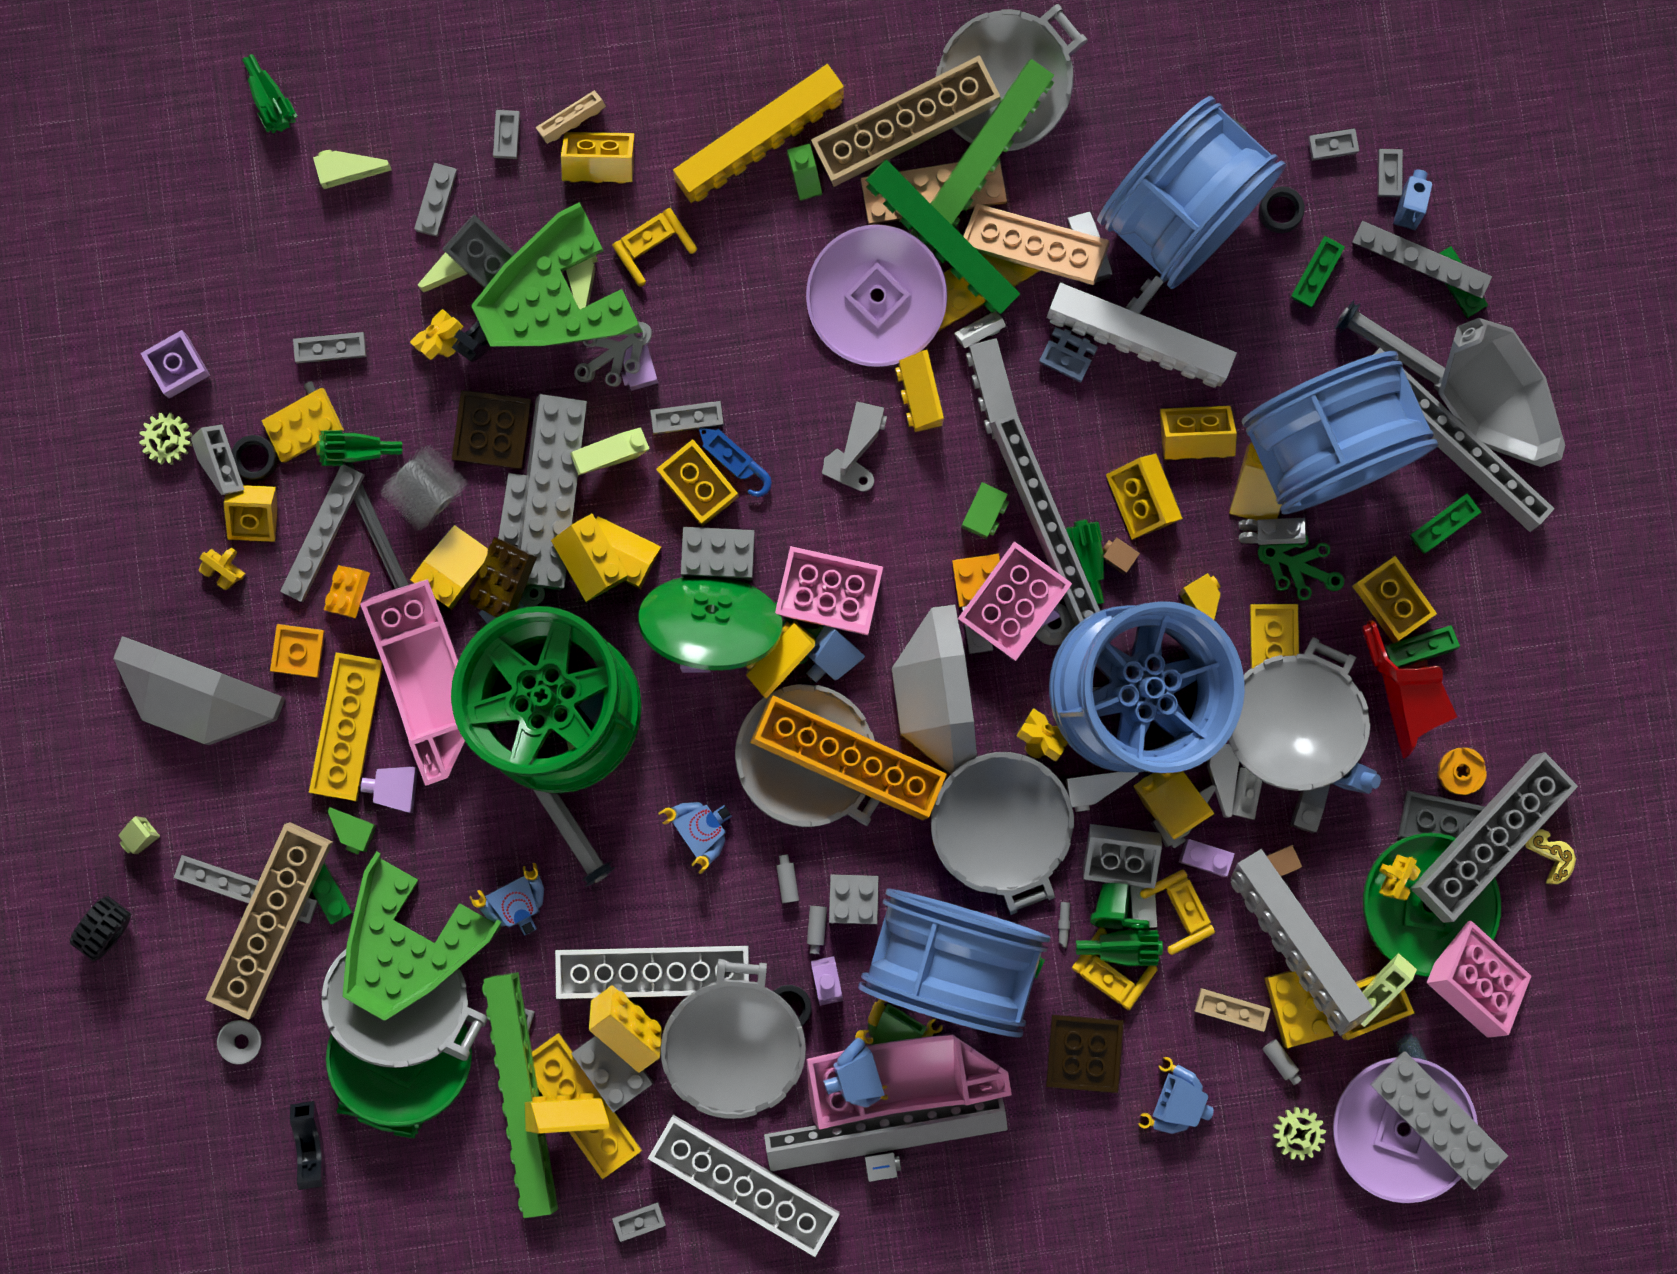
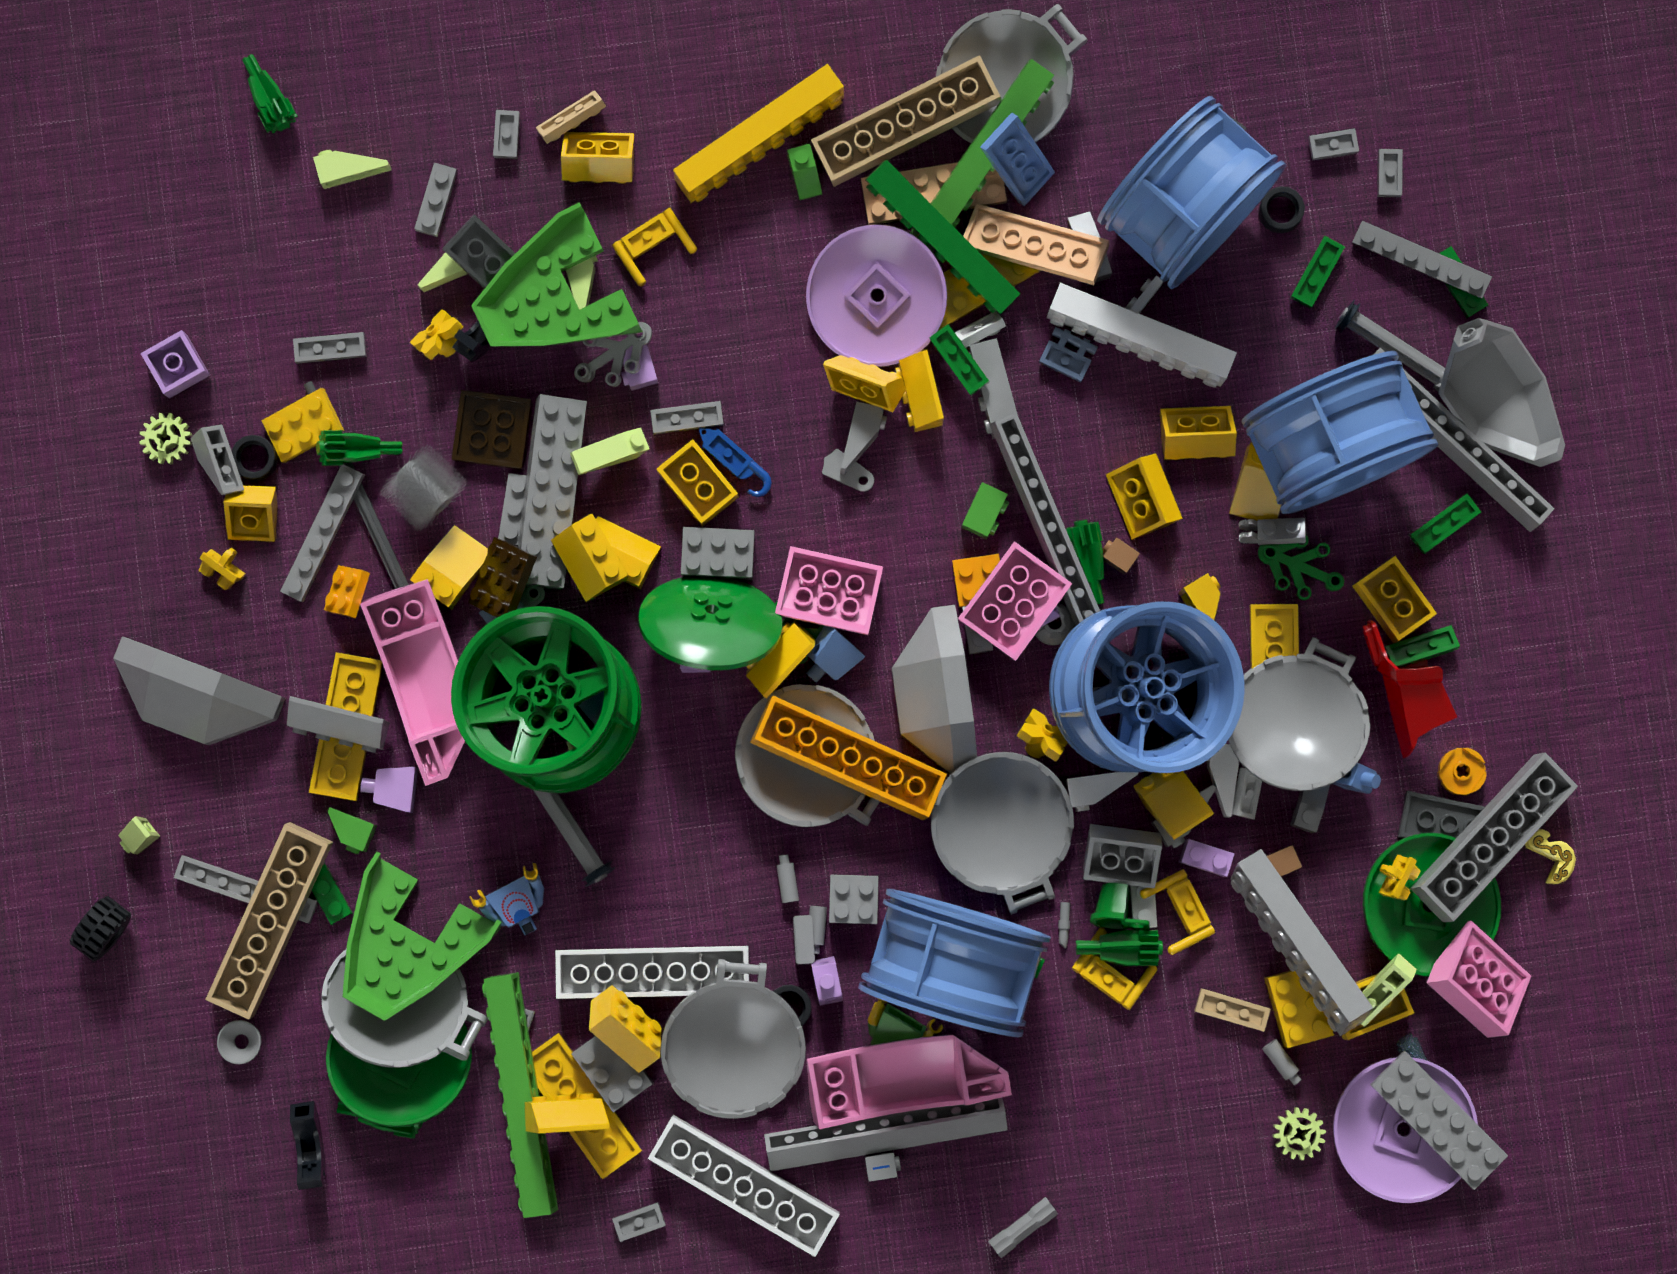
(297, 650): light orange plate -> none
(337, 723): none -> light grey slope
(700, 829): medium blue torso -> none
(803, 939): none -> light grey slope
(857, 1074): medium blue torso -> none
(864, 382): none -> yellow slope
(959, 359): none -> green plate
(1017, 159): none -> medium blue plate
(1023, 1227): none -> light grey axle
(1084, 1053): dark brown plate -> none
(1180, 1102): medium blue torso -> none
(1413, 201): medium blue torso -> none

